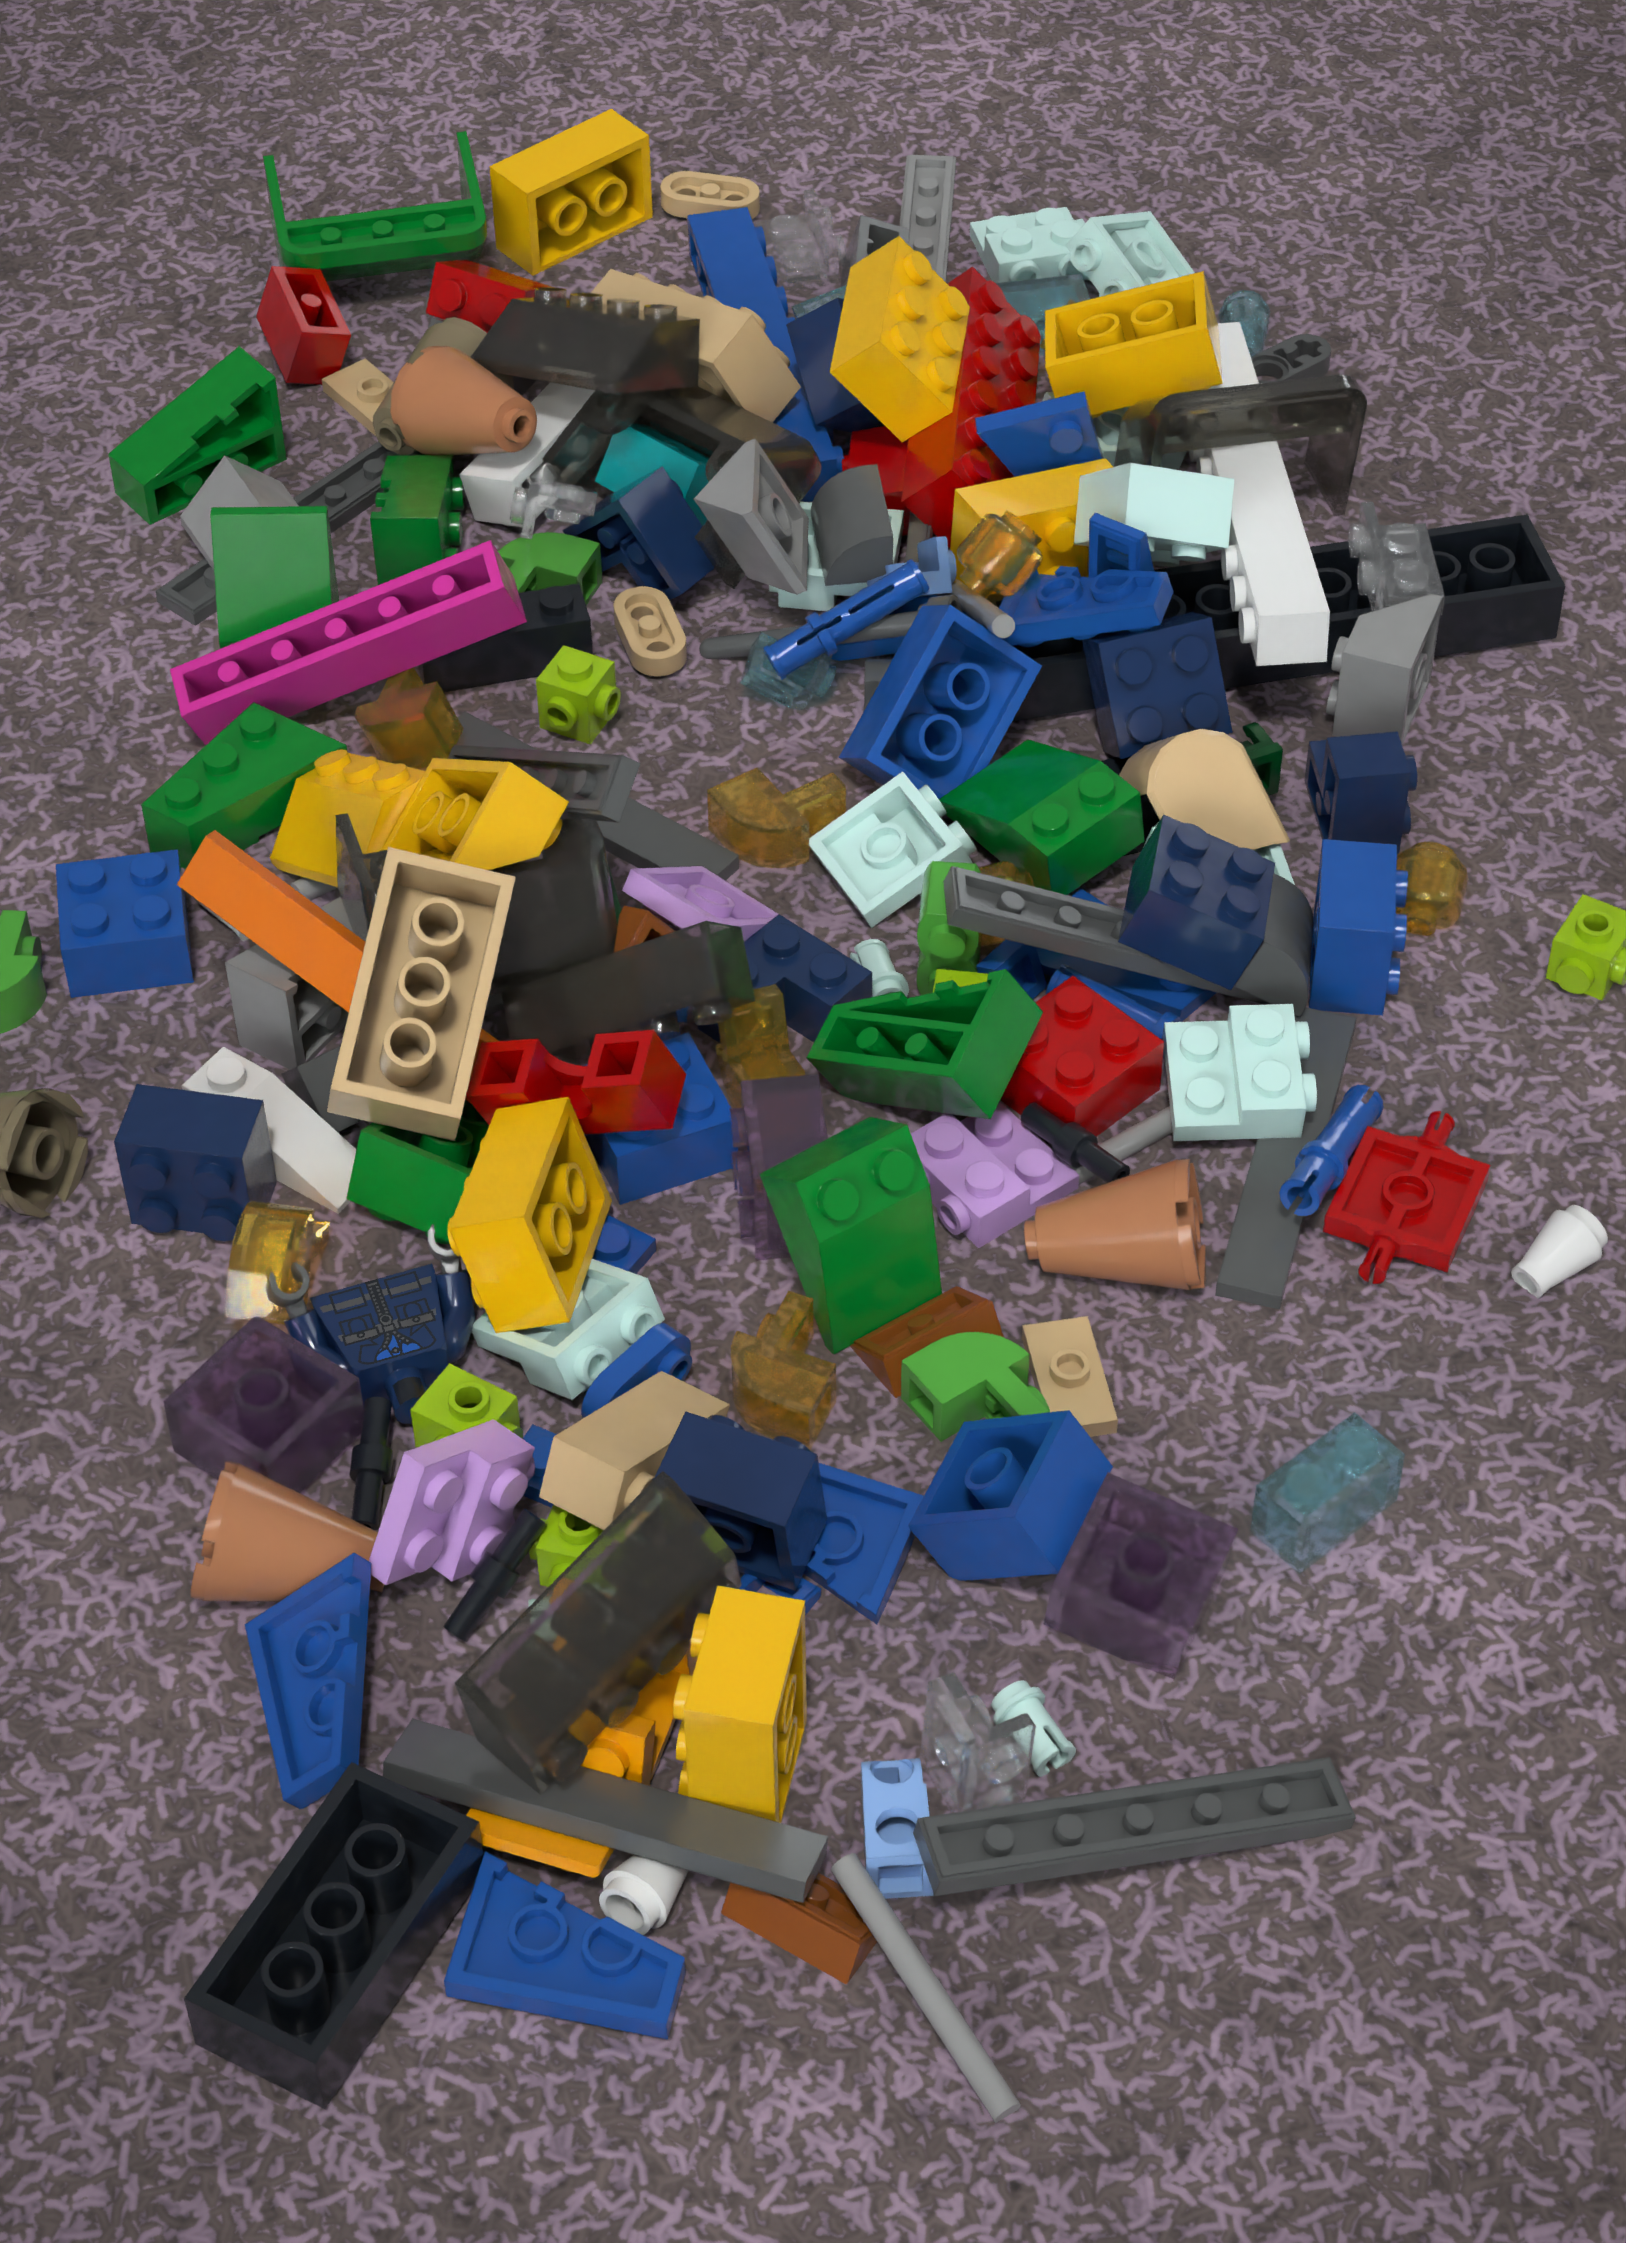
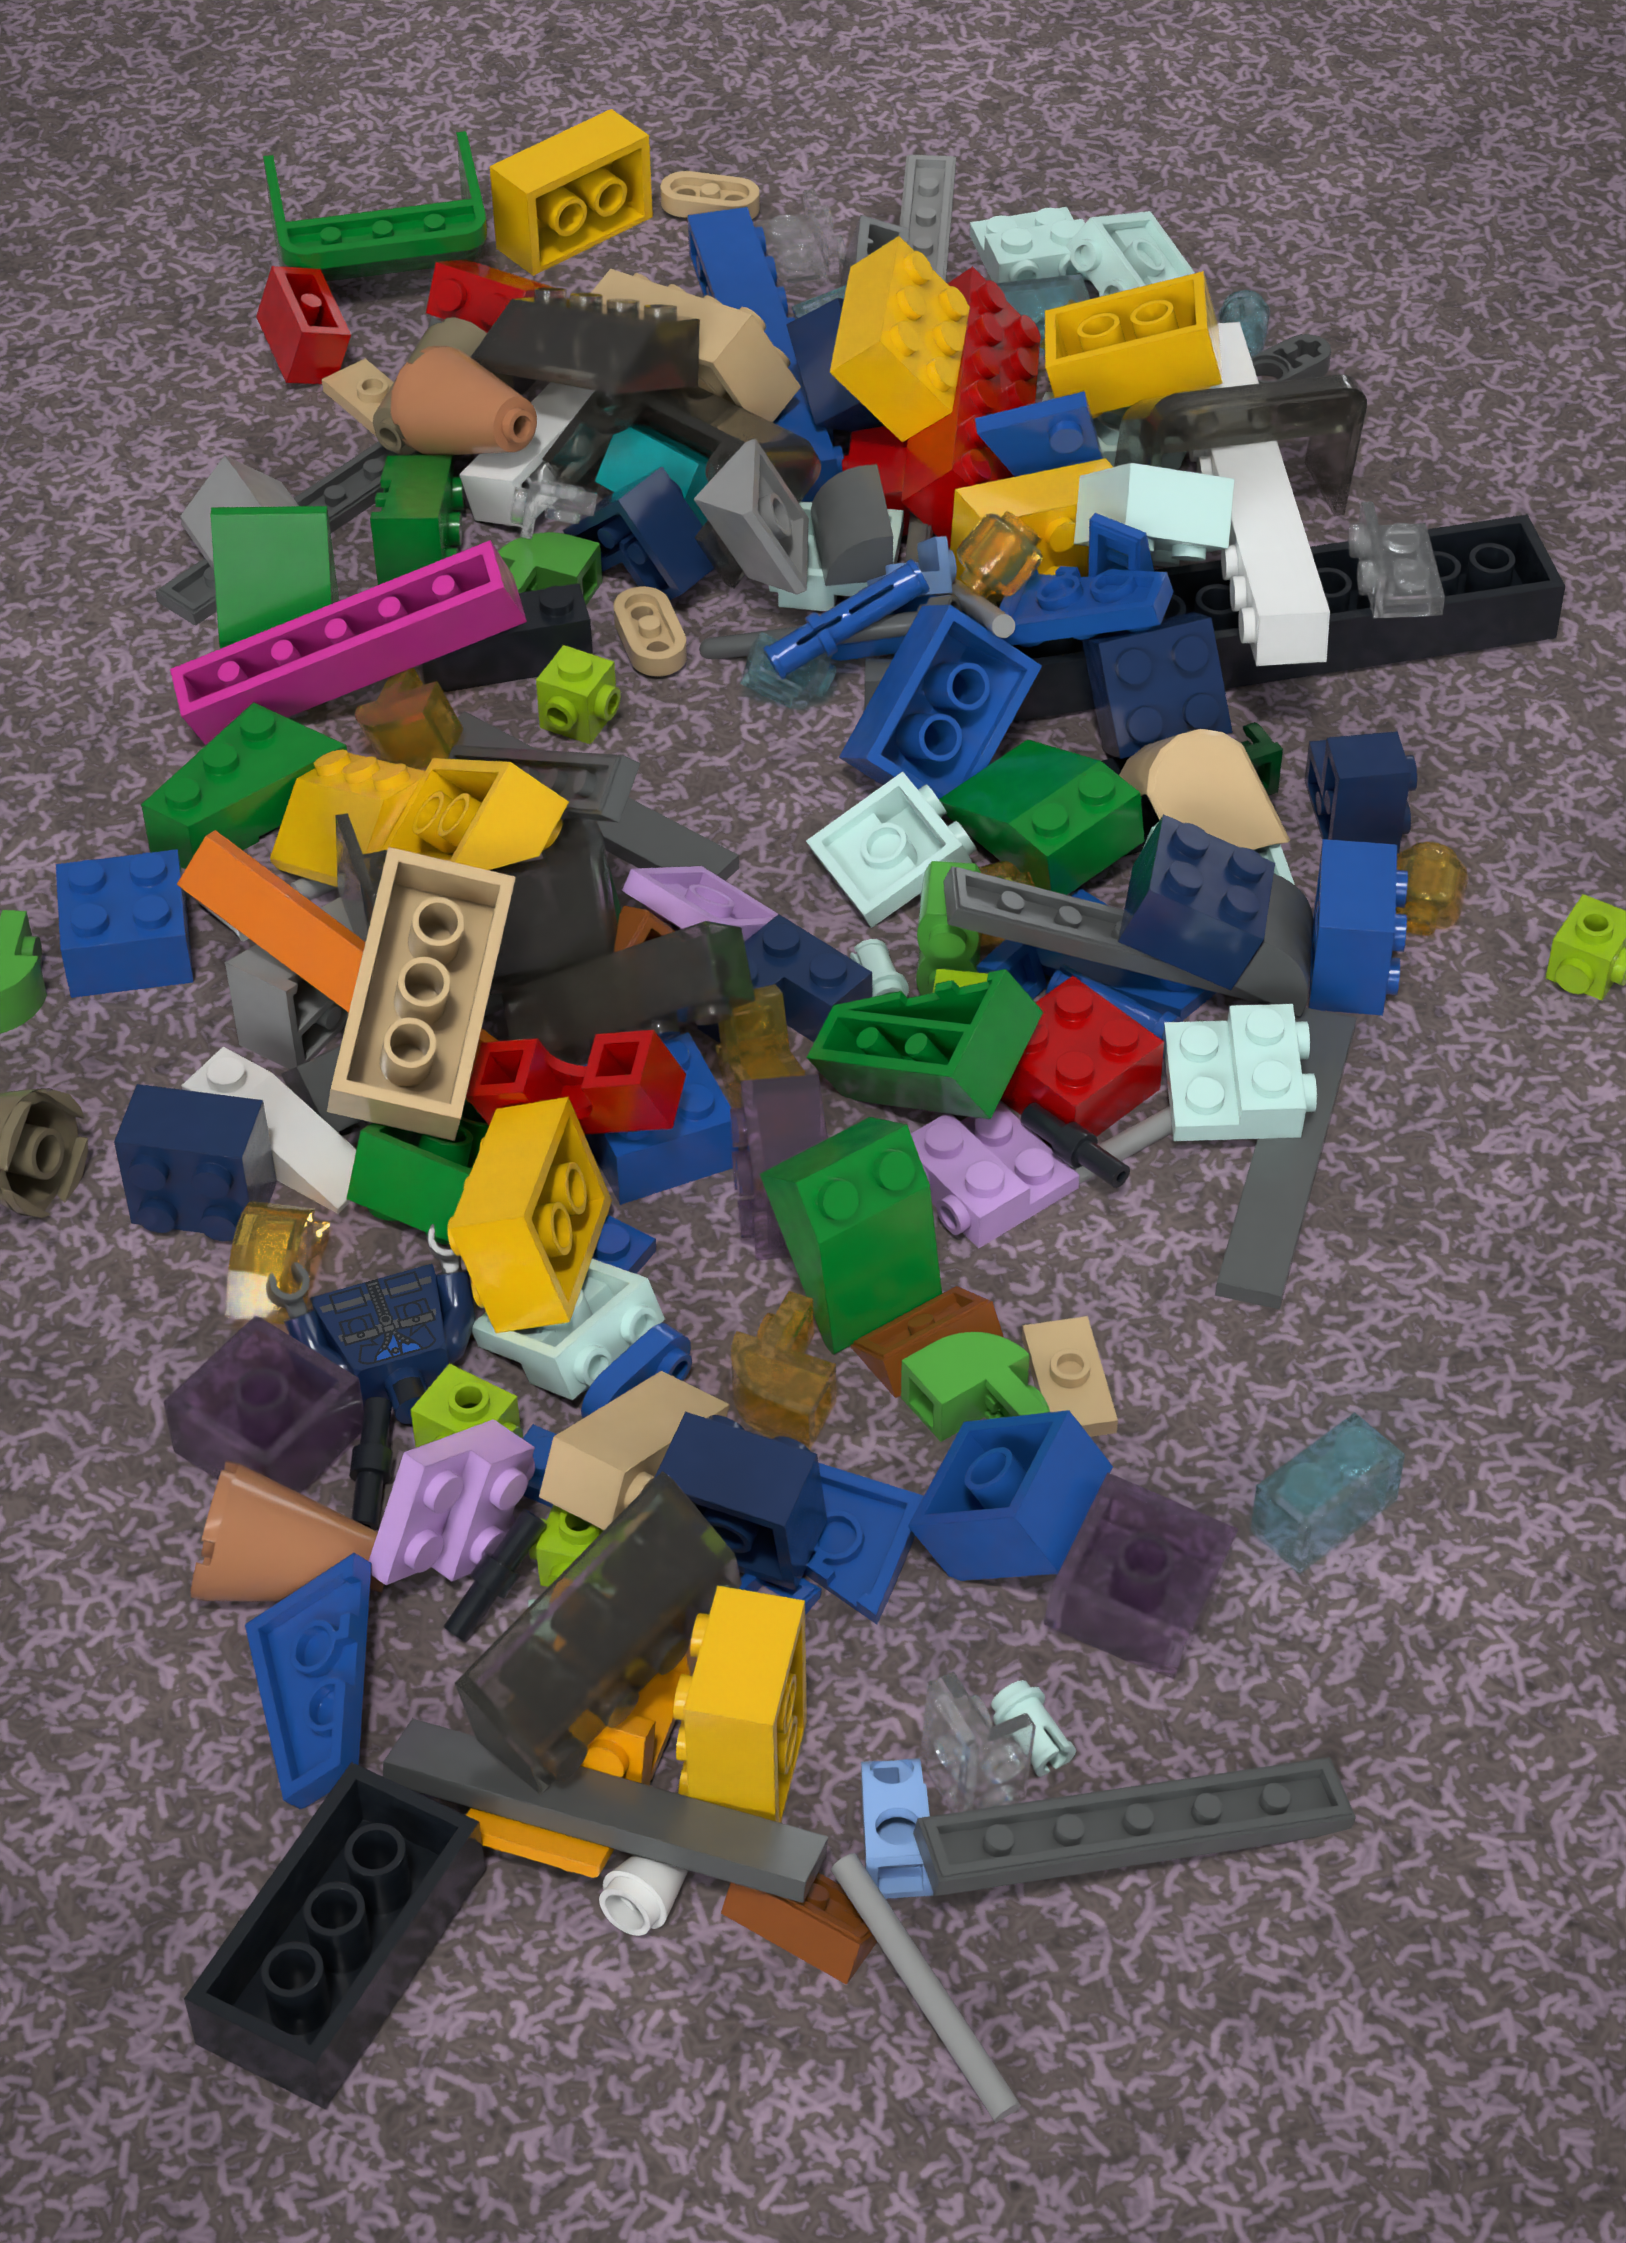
(221, 414): green wedge -> none
(550, 1959): blue wing -> none
(772, 826): clear yellow brick -> none
(1126, 1230): nougat cone -> none
(1324, 1161): blue pin -> none
(1384, 668): light grey slope -> none
(1407, 1198): red plate -> none
(1561, 1249): white cone -> none

